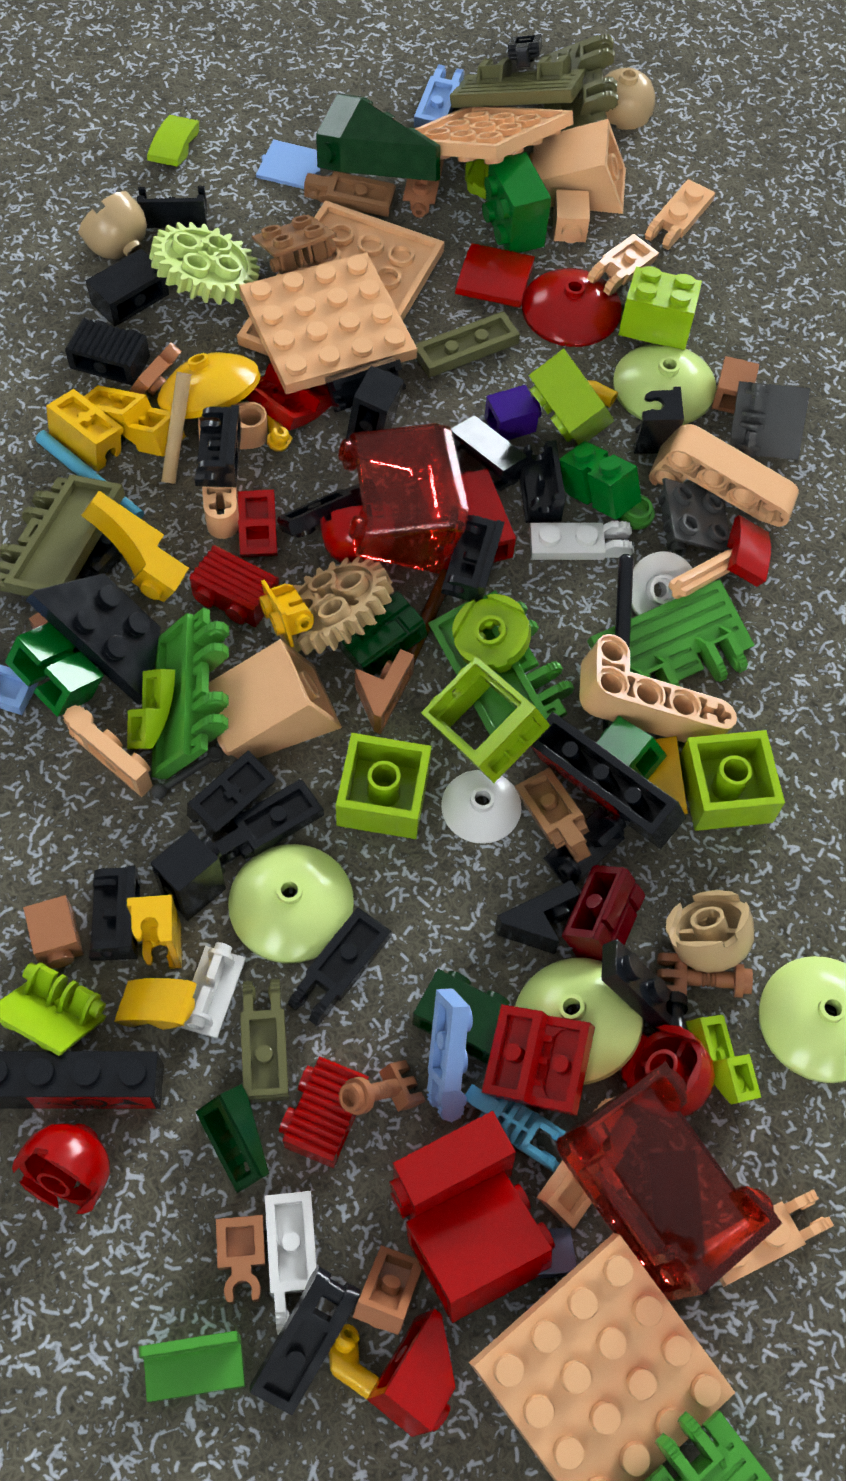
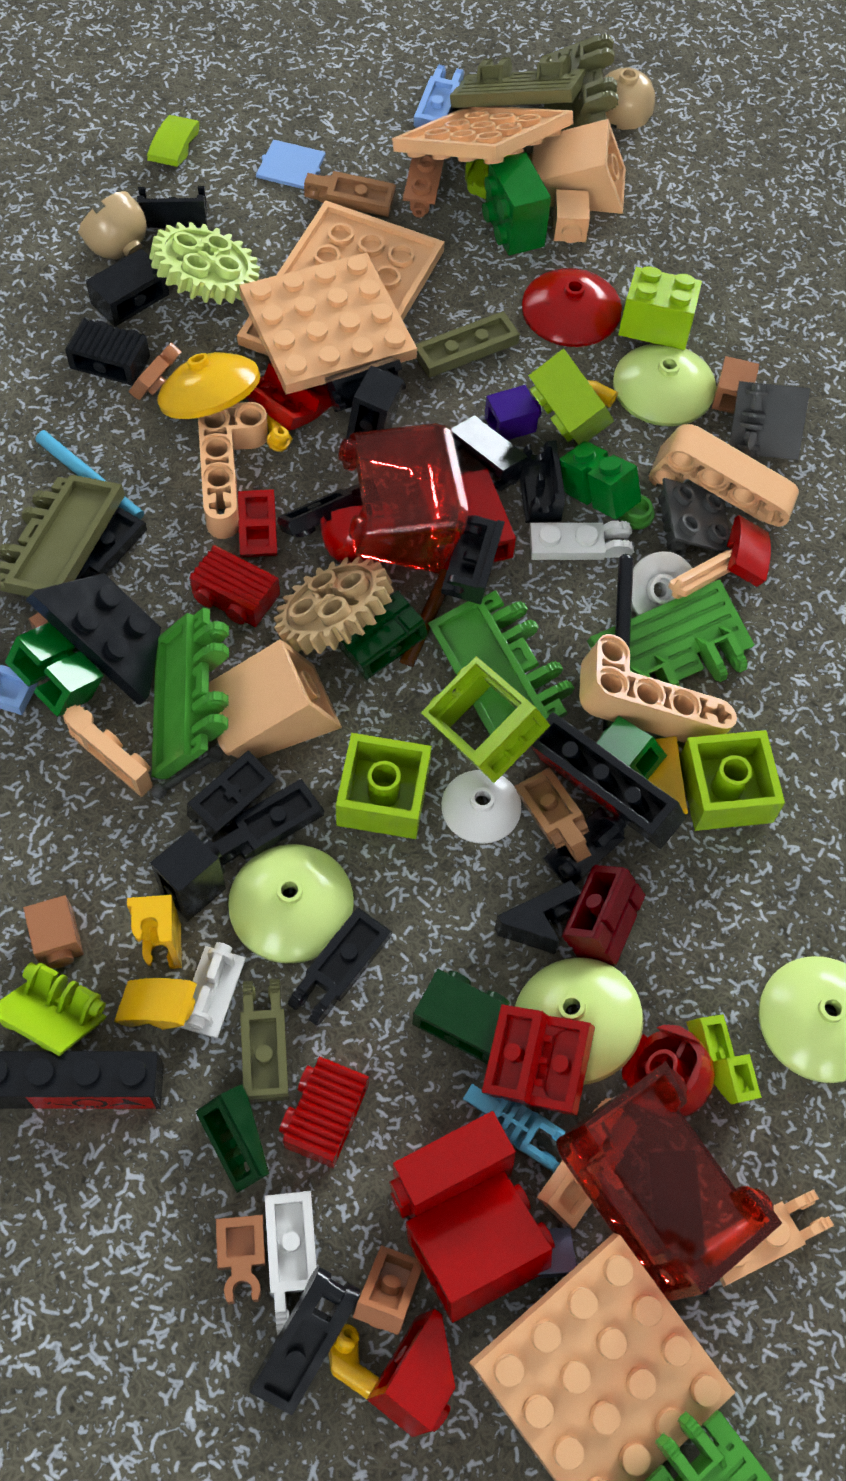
(58, 1159): red cylinder -> none
(84, 428): yellow hinge -> none
(111, 919): black hinge -> none
(141, 423): yellow slope -> none
(147, 723): lime slope -> none
(154, 569): yellow slope -> none
(176, 427): tan bar -> none
(193, 1366): bright green panel -> none
(219, 447): black hinge -> none
(285, 611): yellow hinge -> none
(287, 241): medium nougat hinge -> none
(359, 1094): nougat hinge -> none
(371, 142): dark green wedge -> none
(383, 693): nougat slope -> none
(448, 1054): light blue hinge -> none
(486, 613): lime plate -> none
(495, 275): red slope -> none
(524, 49): black hinge -> none
(621, 263): light nougat hinge -> none
(641, 988): black plate -> none
(659, 424): black hinge -> none
(680, 213): light nougat hinge -> none
(711, 931): tan cylinder -> none
(739, 980): nougat hinge -> none

